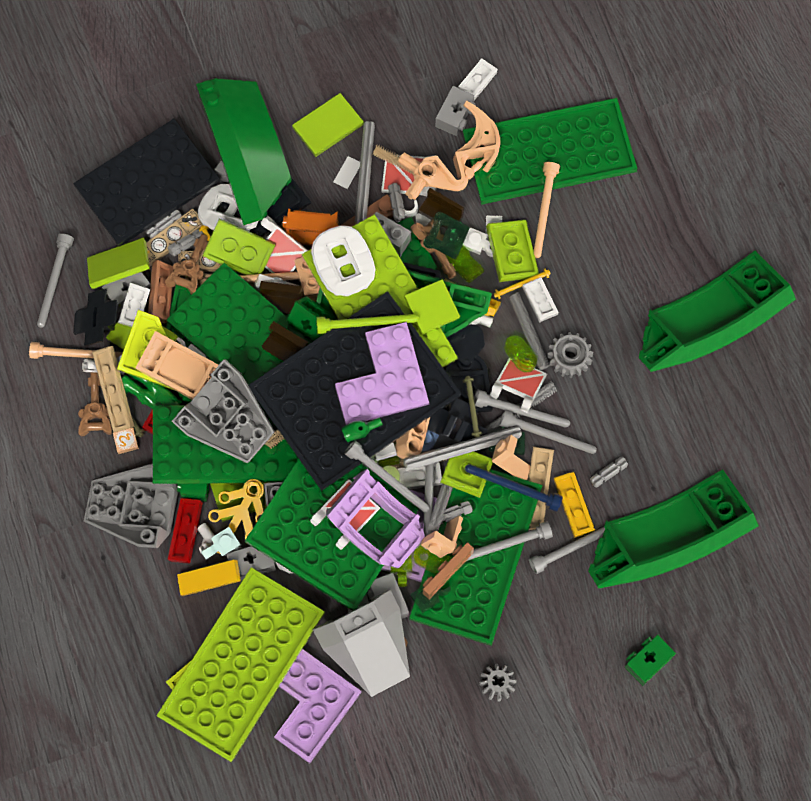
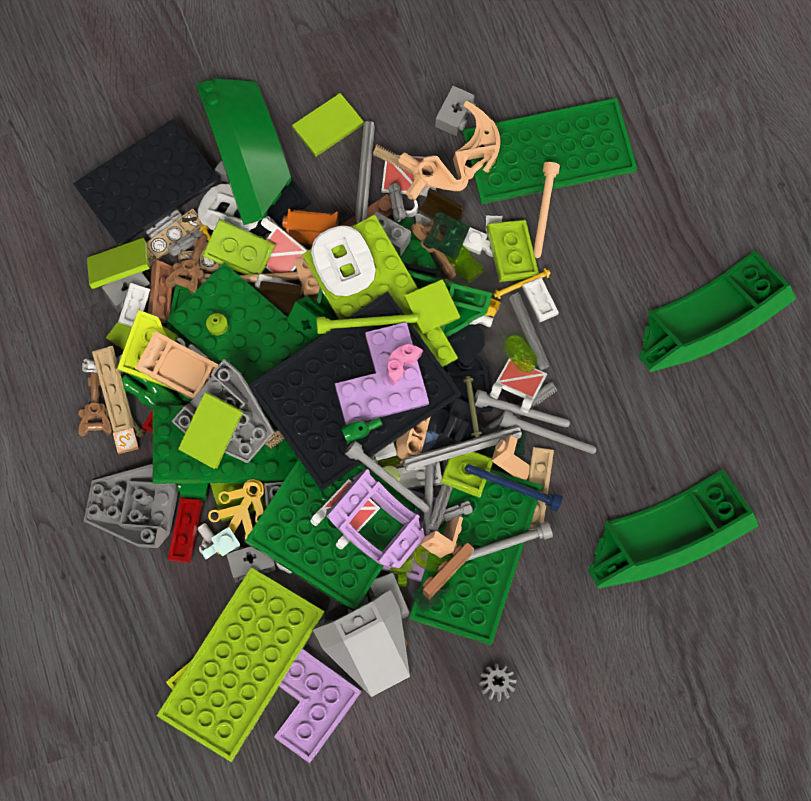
(37, 350): light nougat piece -> none
(63, 242): light grey piece -> none
(95, 321): black piece -> none
(208, 577): yellow tile -> none
(211, 430): none -> lime tile
(217, 324): none -> lime tile
(282, 342): dark brown panel -> none
(347, 172): white sticker -> none
(400, 357): none -> bright pink cylinder
(478, 78): white plate -> none
(539, 563): light grey piece -> none
(572, 344): light grey gear -> none
(574, 504): yellow tile -> none
(609, 471): light grey axle -> none
(645, 671): green brick -> none

